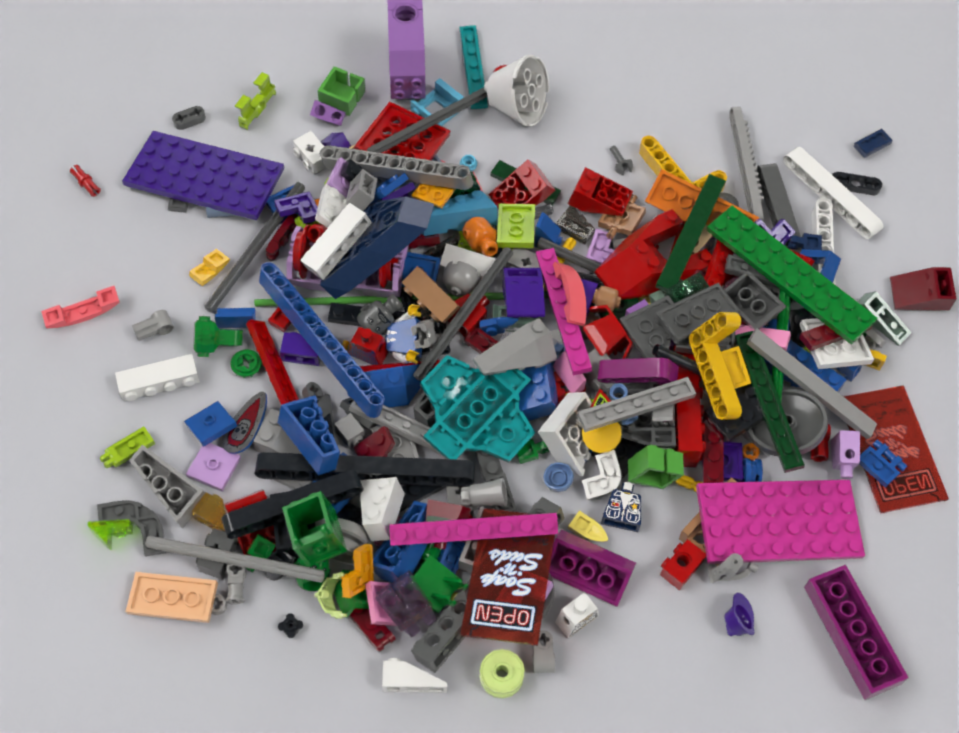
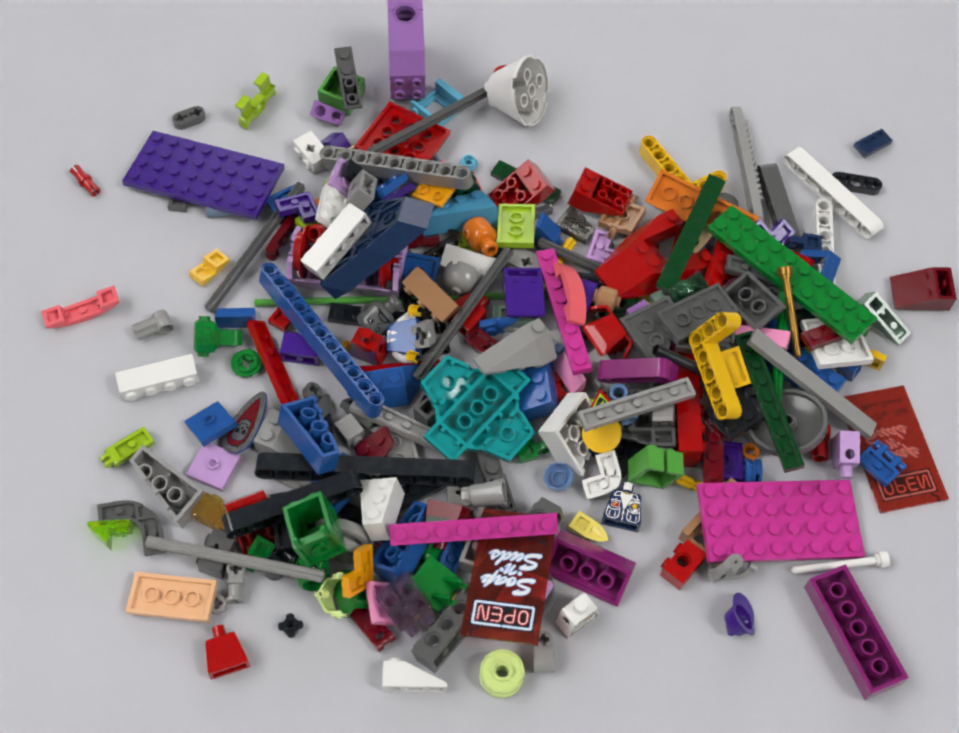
(224, 653): none -> red torso
(348, 78): none -> dark grey slope
(472, 63): teal tile -> none
(621, 161): dark grey bar -> none
(785, 274): none -> pearl gold piece
(875, 338): light grey tile -> none
(880, 559): none -> white piece

